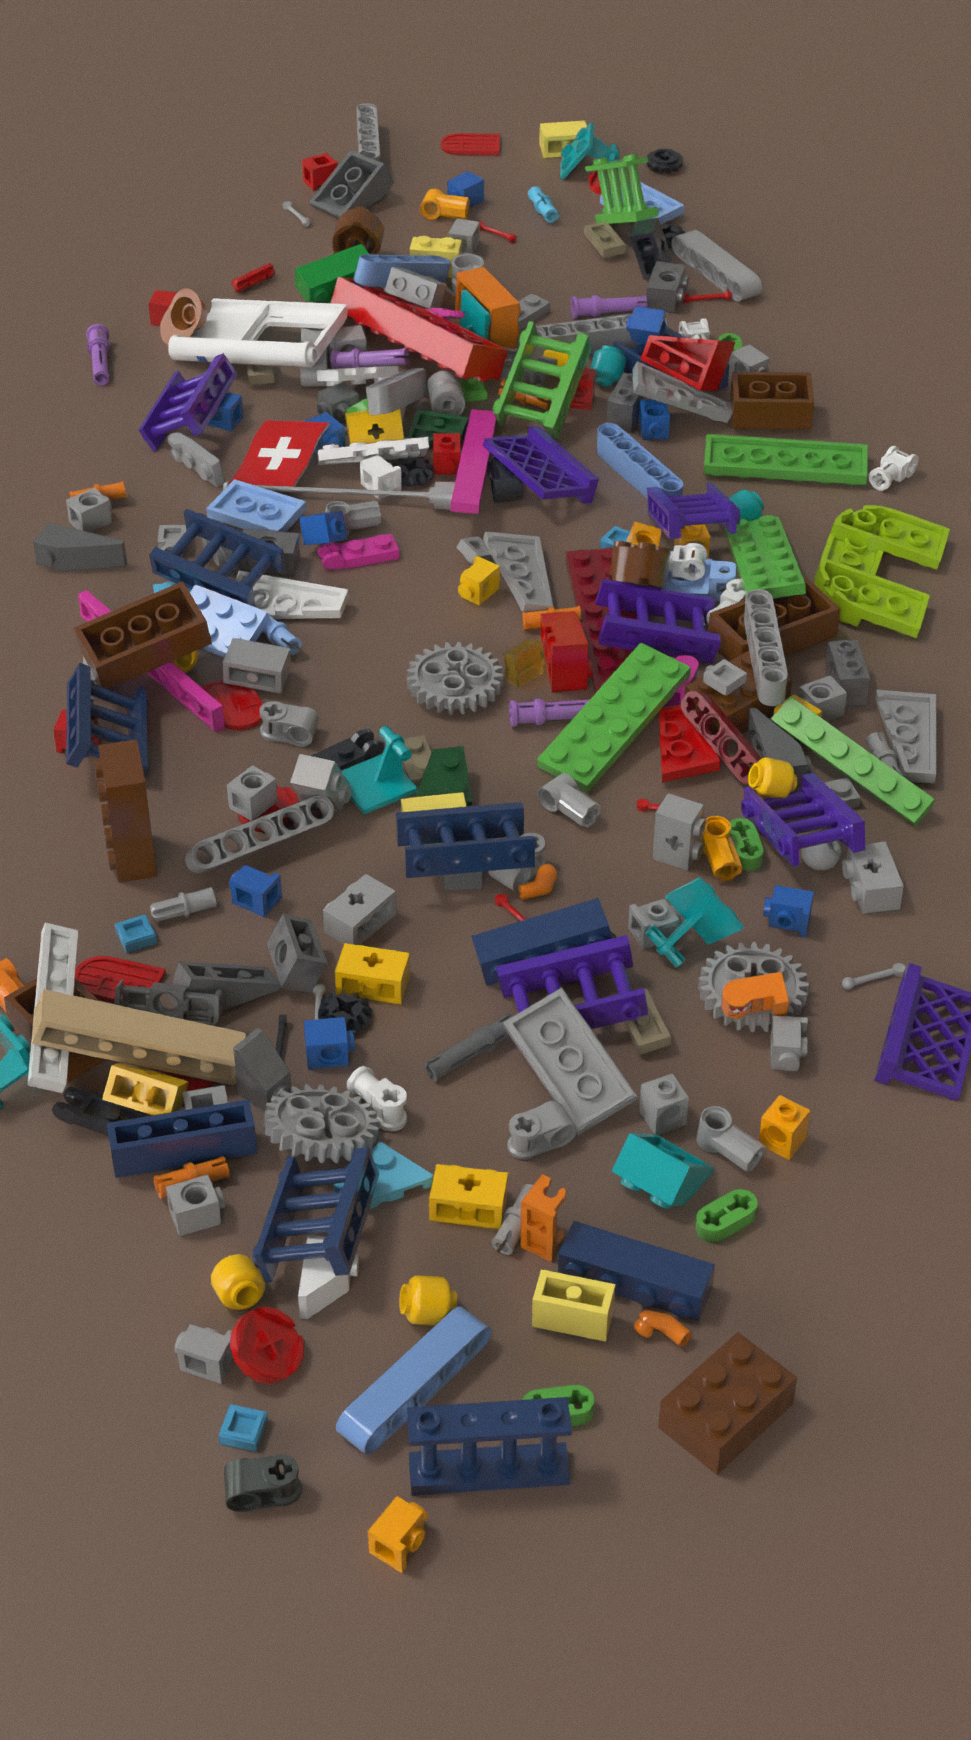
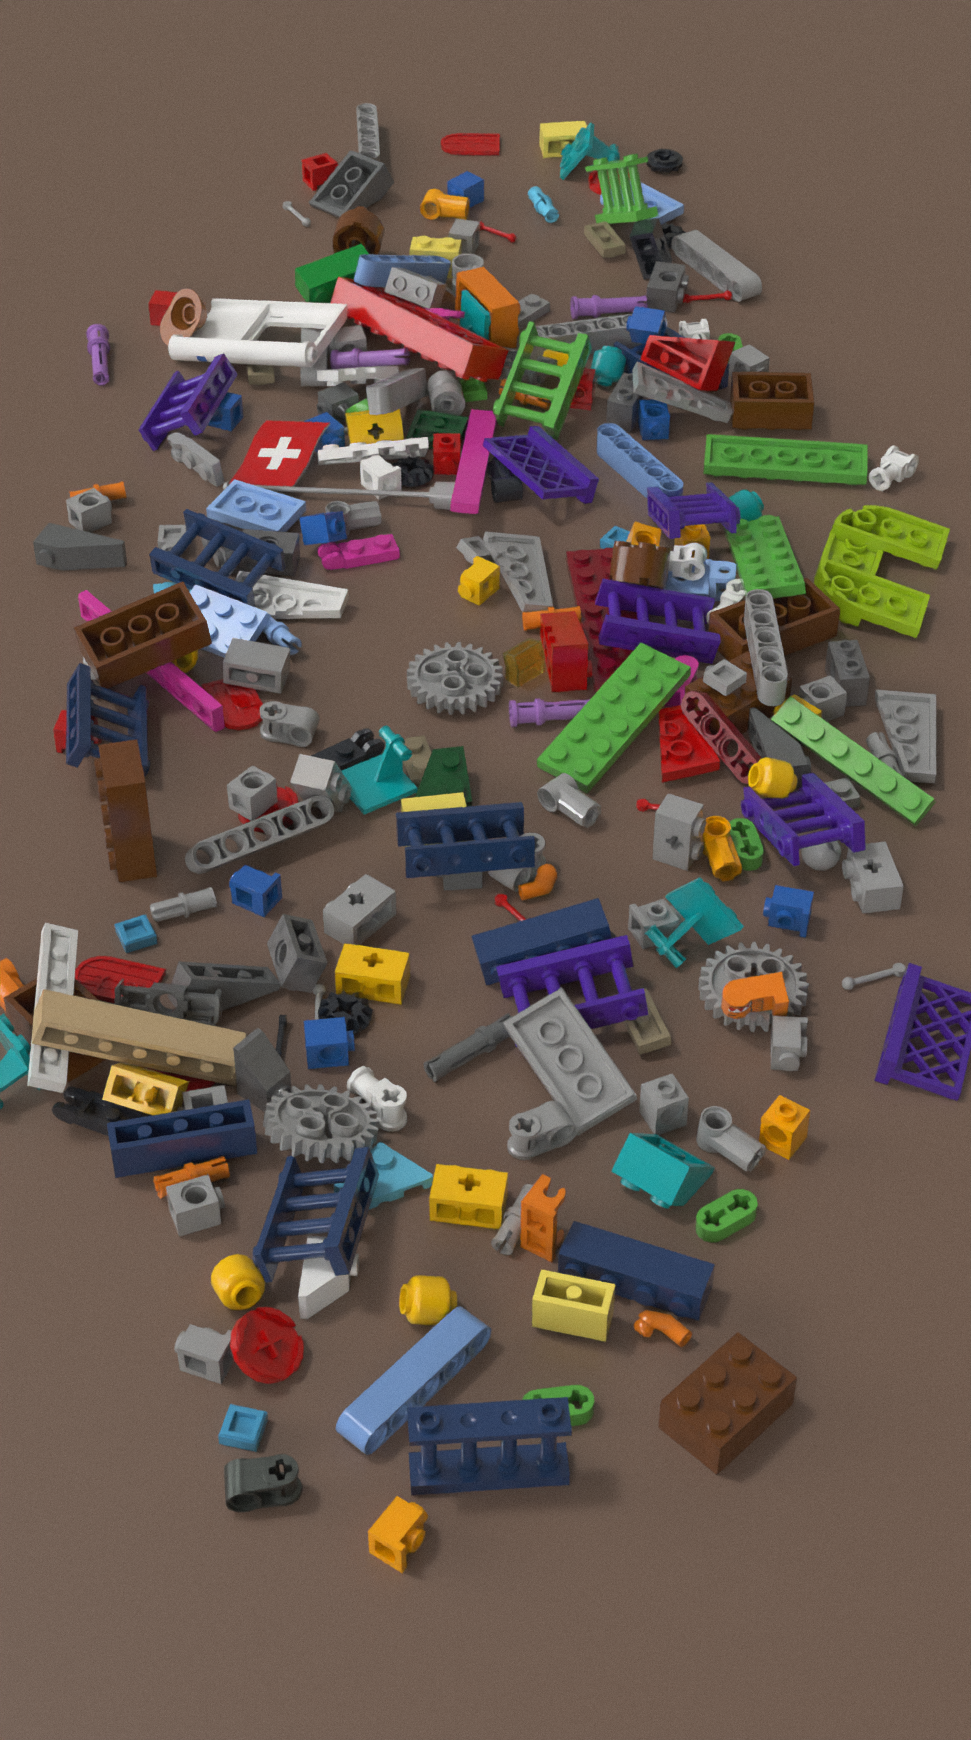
(253, 277): red axle -> none

